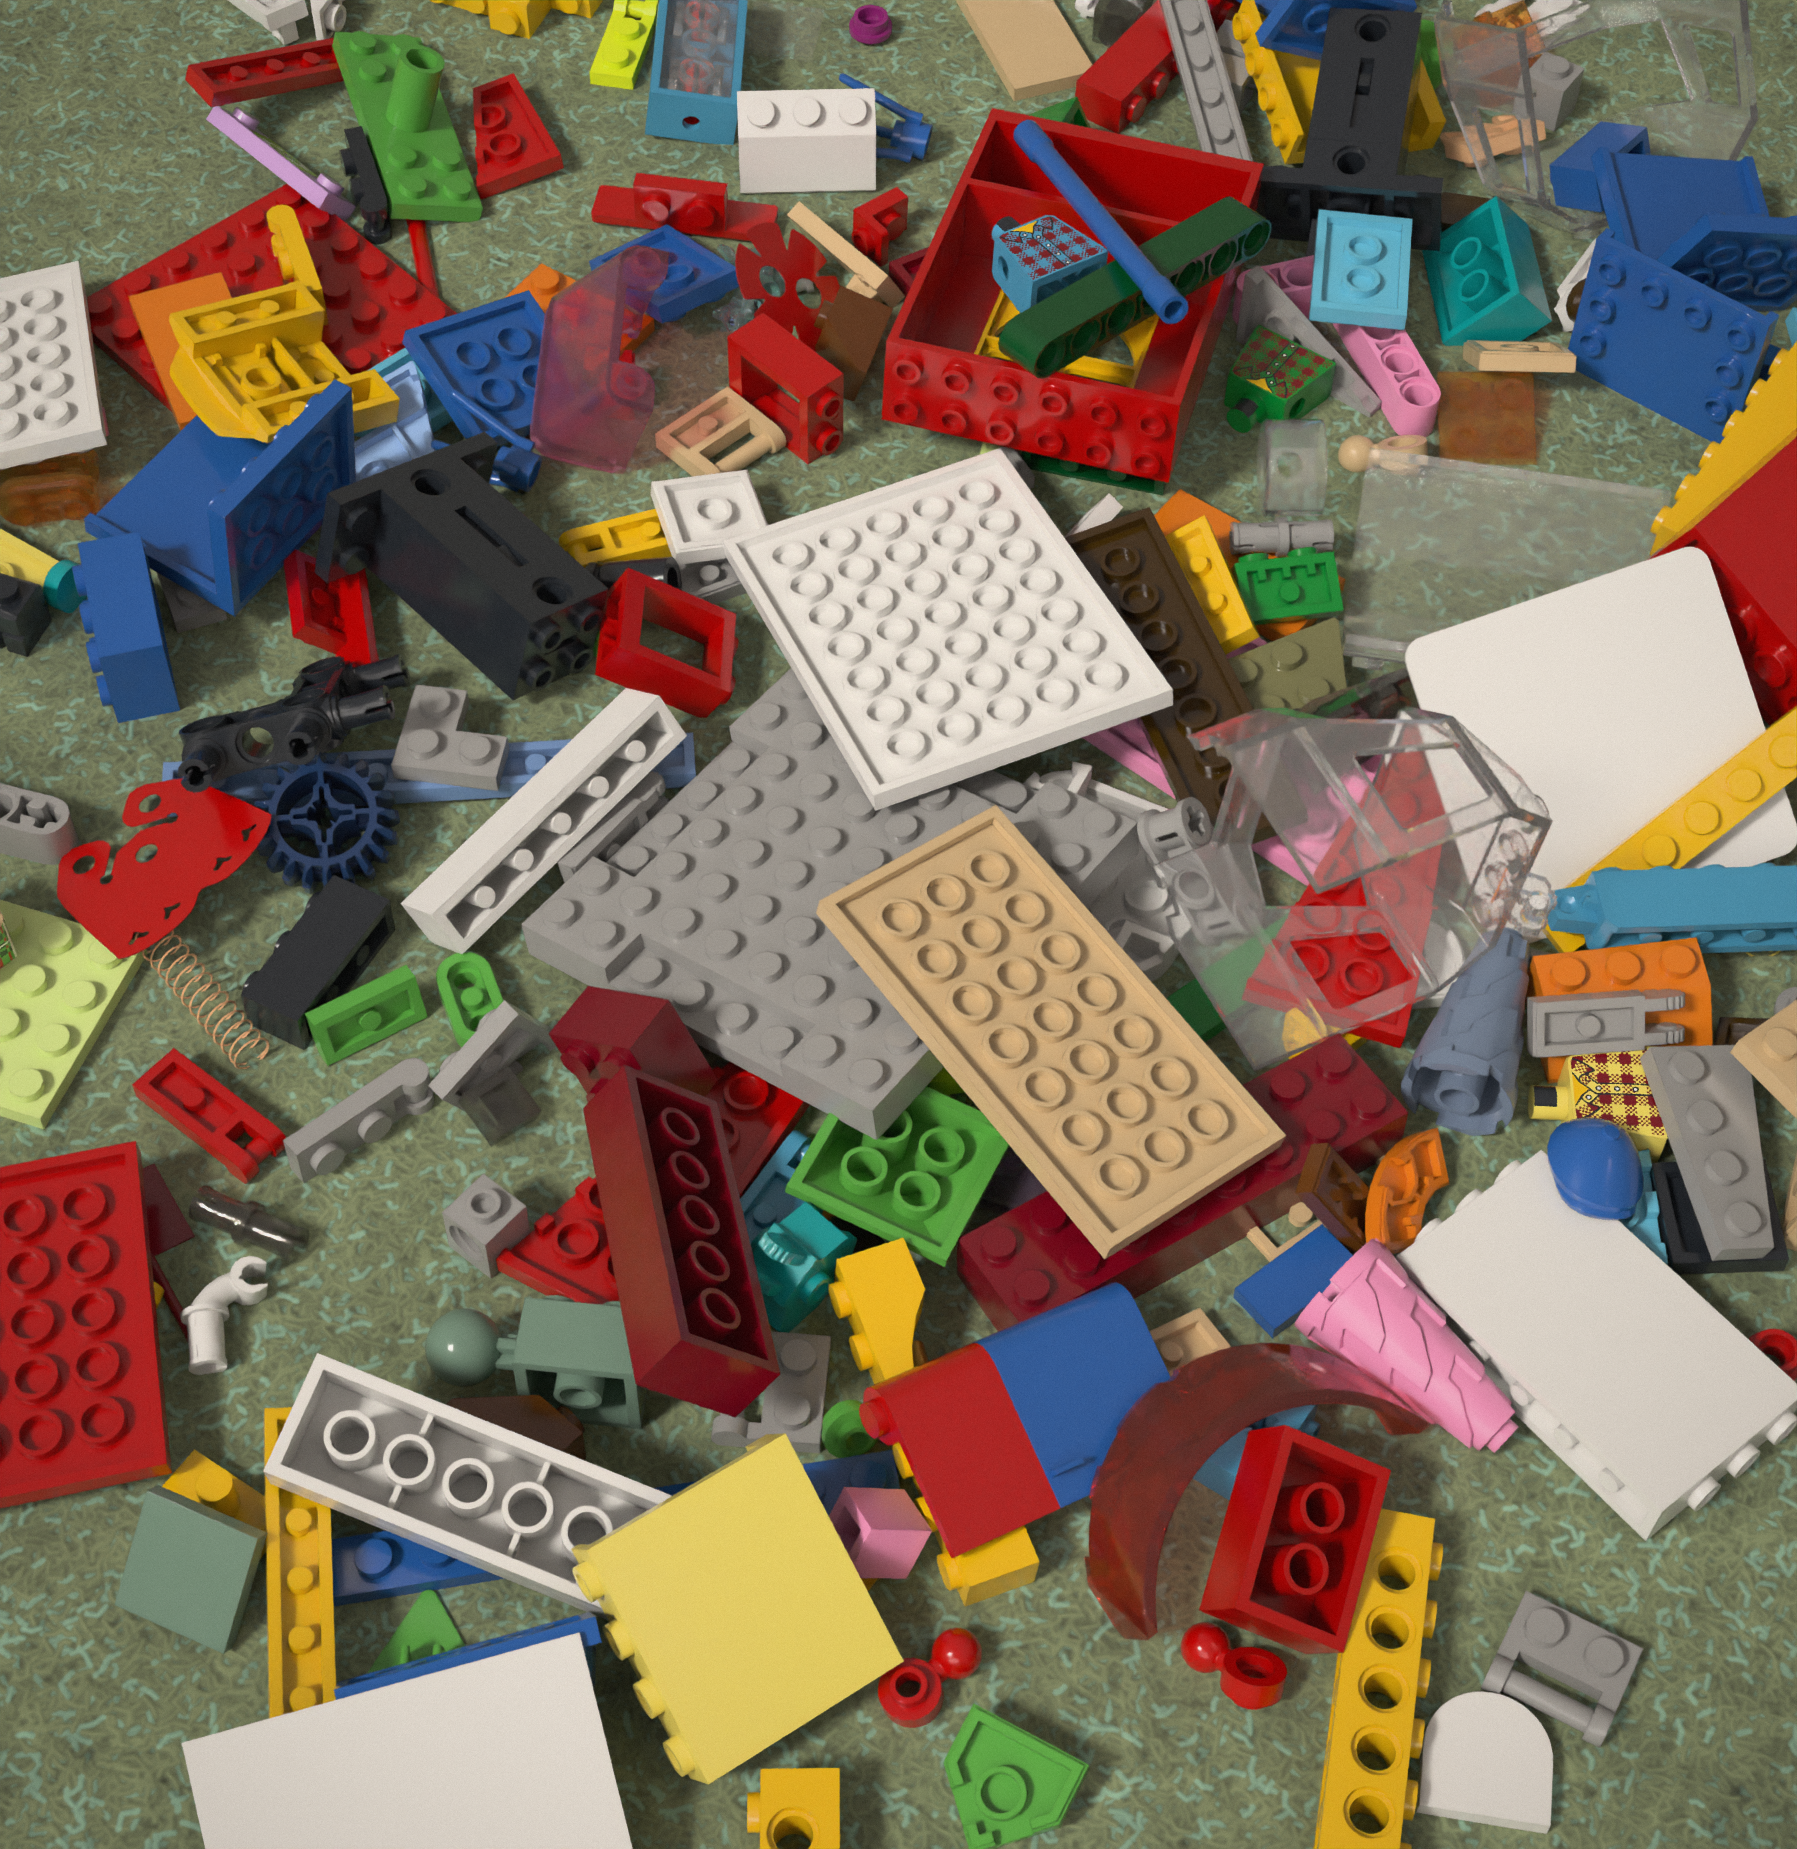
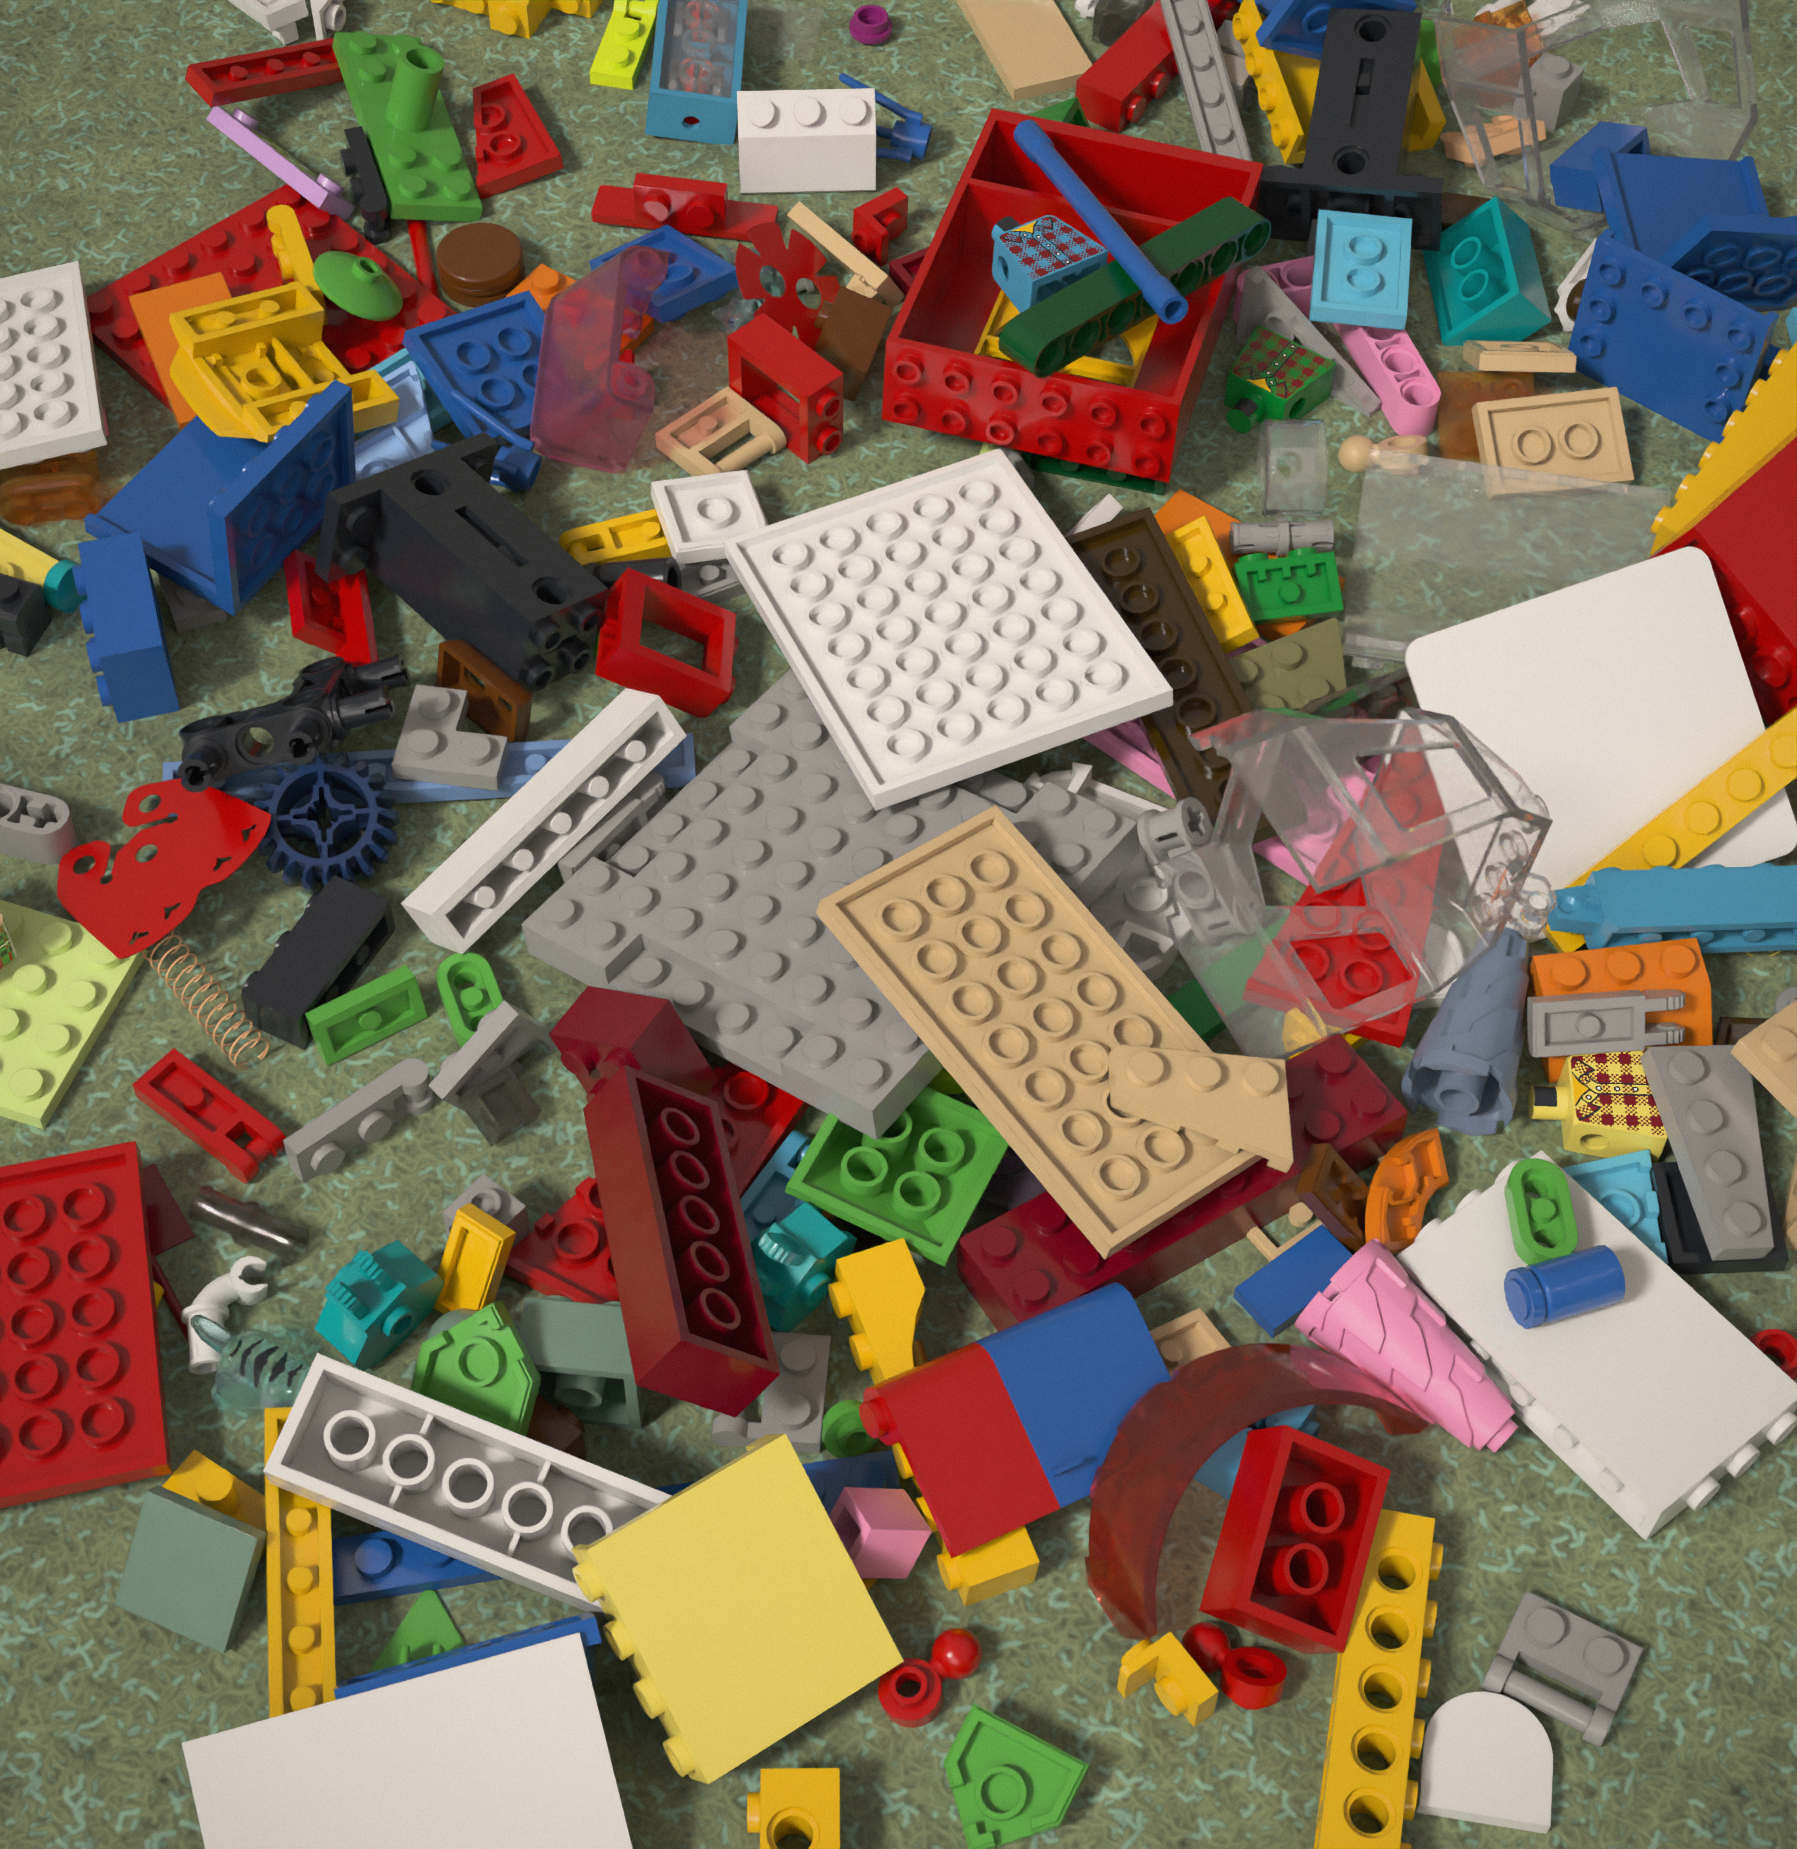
(251, 1369): none -> clear light blue animal
(357, 285): none -> bright green dish
(377, 1303): none -> teal hinge
(473, 1260): none -> yellow tile
(480, 263): none -> reddish brown head
(481, 1370): none -> bright green plate
(486, 706): none -> reddish brown piece
(1179, 1679): none -> yellow bracket
(1215, 1094): none -> tan wing
(1540, 1219): none -> bright green plate
(1557, 434): none -> tan plate
(1564, 1286): none -> blue piece
(1596, 1168): blue hat -> none

